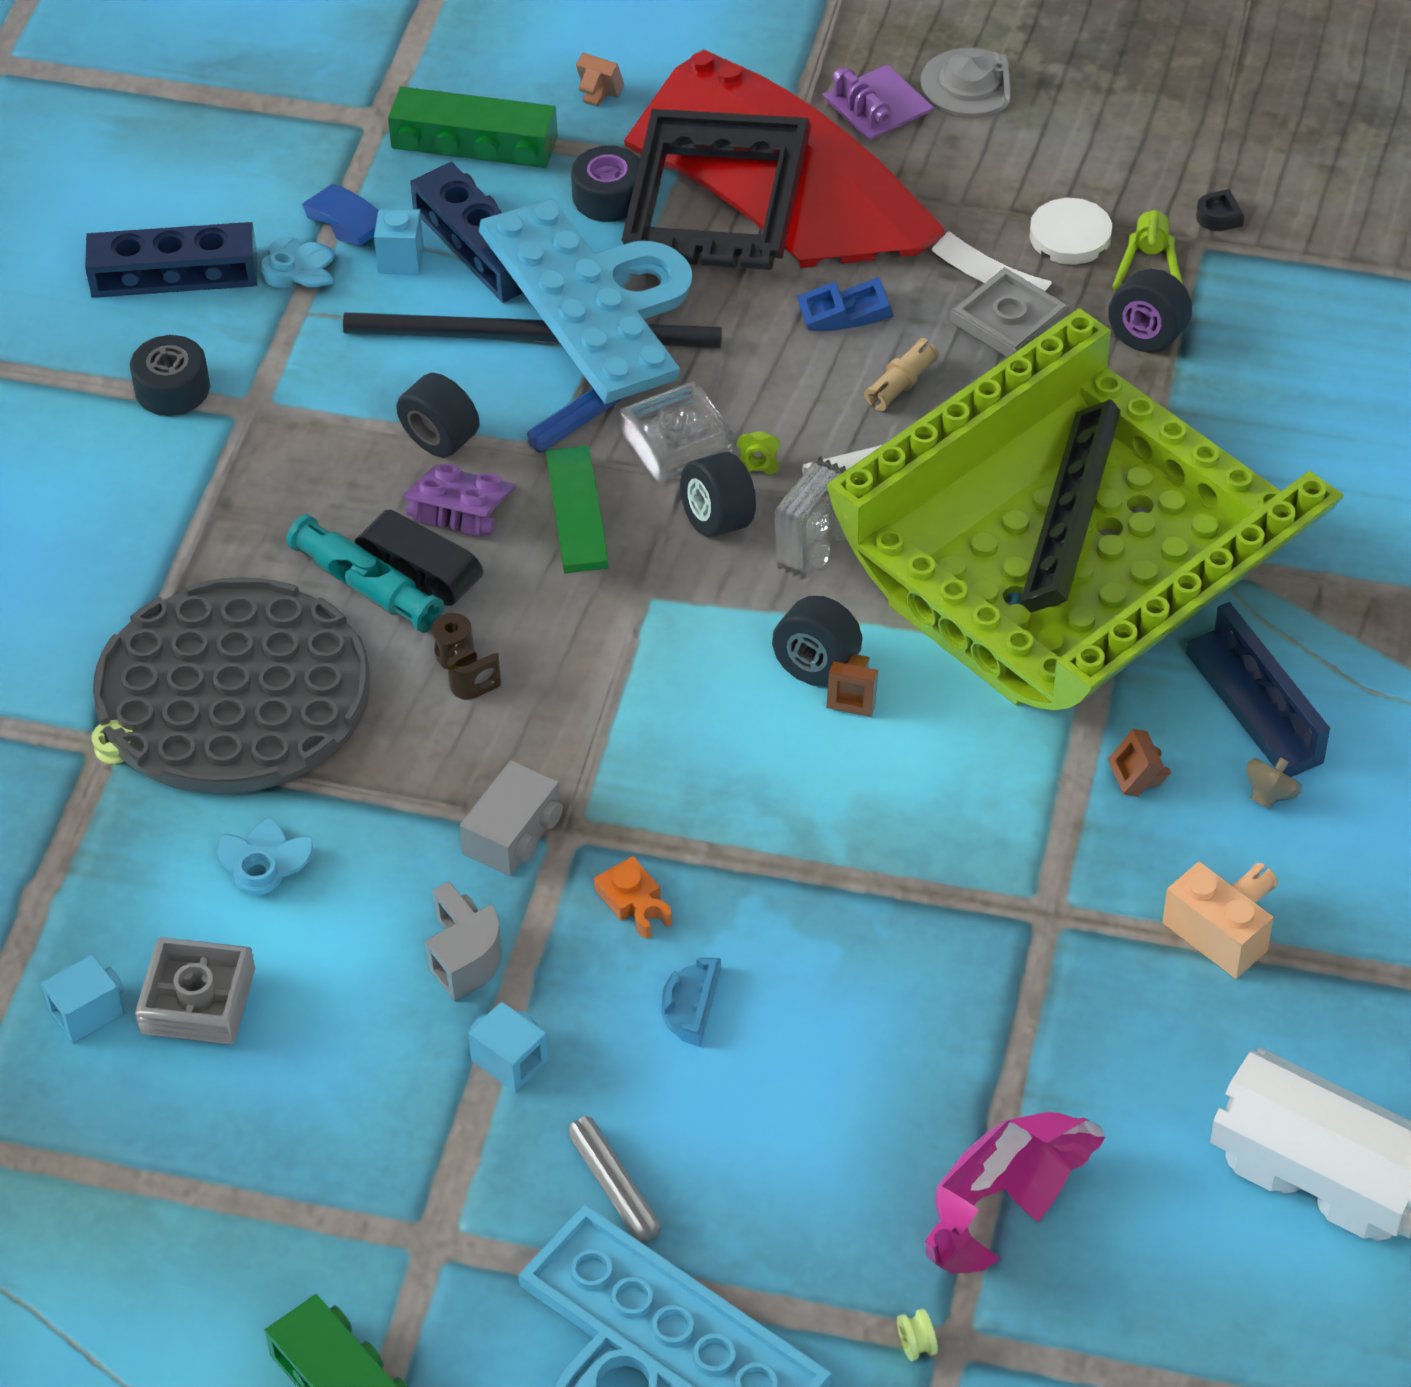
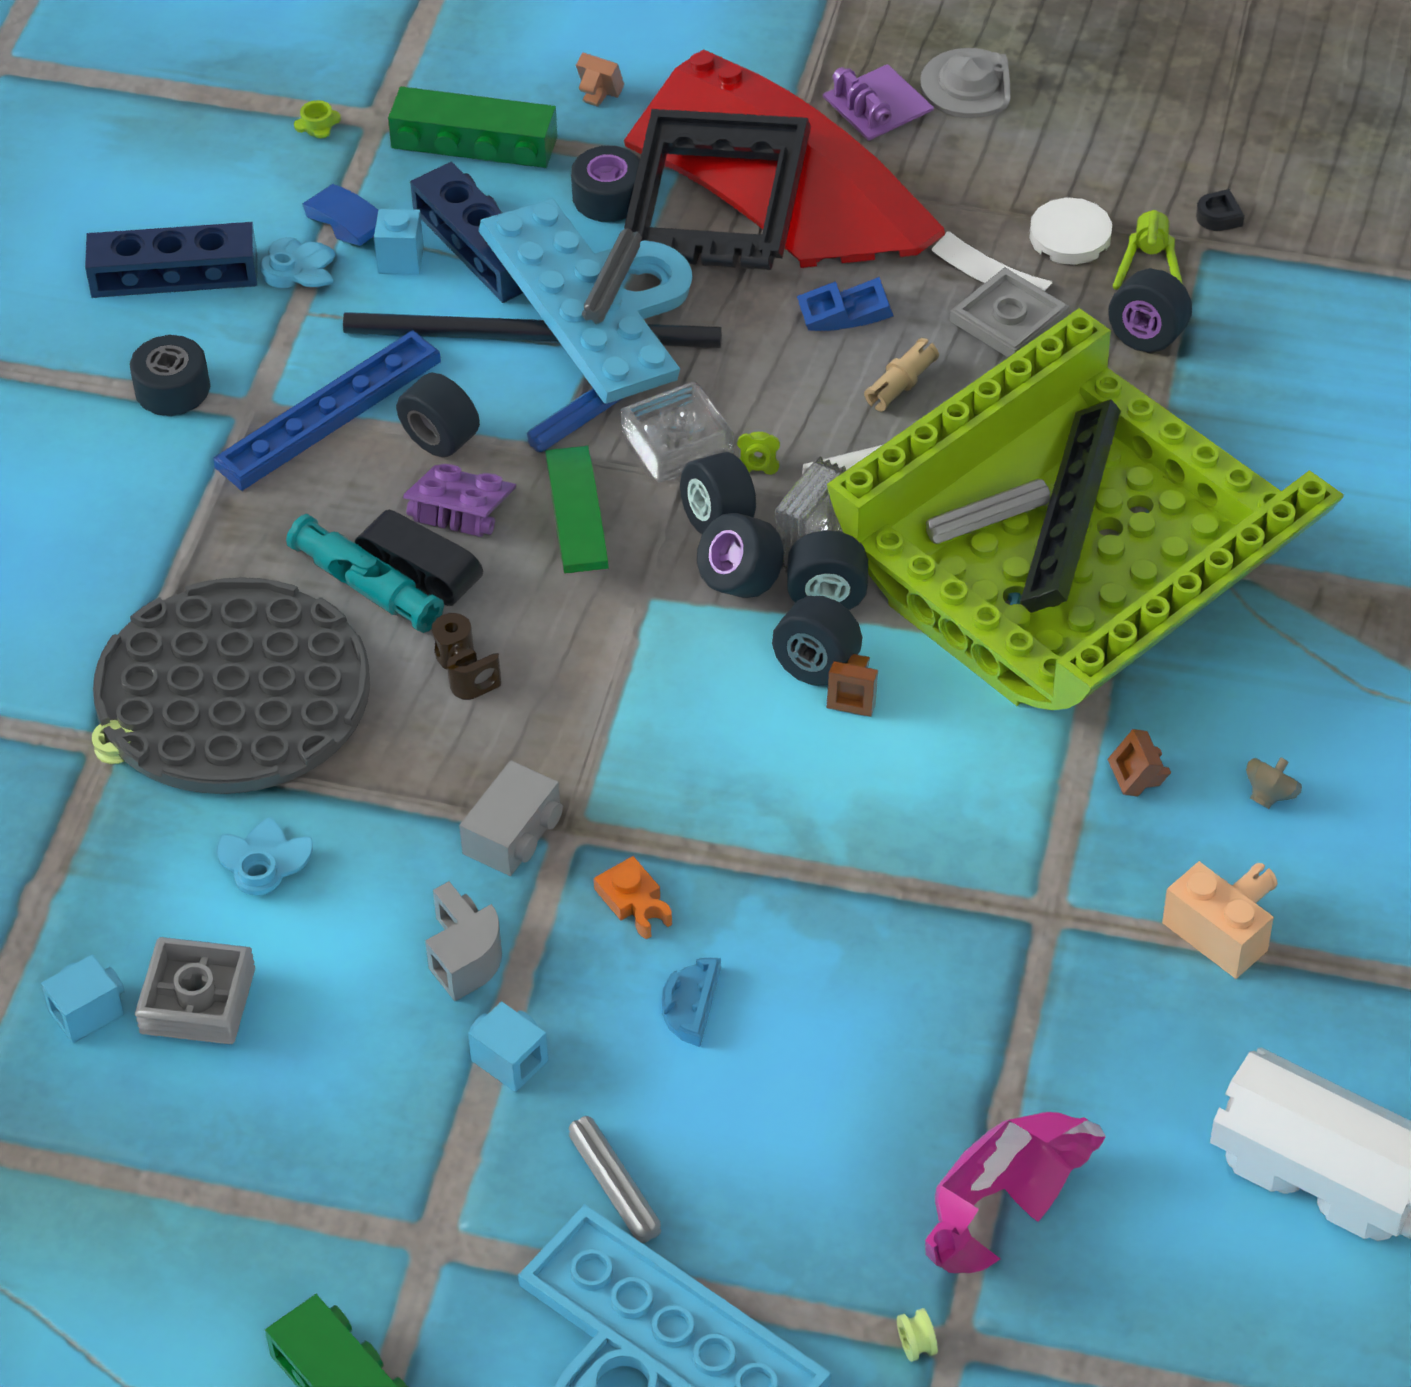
(317, 119): none -> lime plate
(326, 410): none -> blue tile
(611, 276): none -> dark grey axle
(740, 555): none -> black wheel
(828, 566): none -> black wheel
(987, 511): none -> light grey axle
(1260, 693): dark blue fence -> none

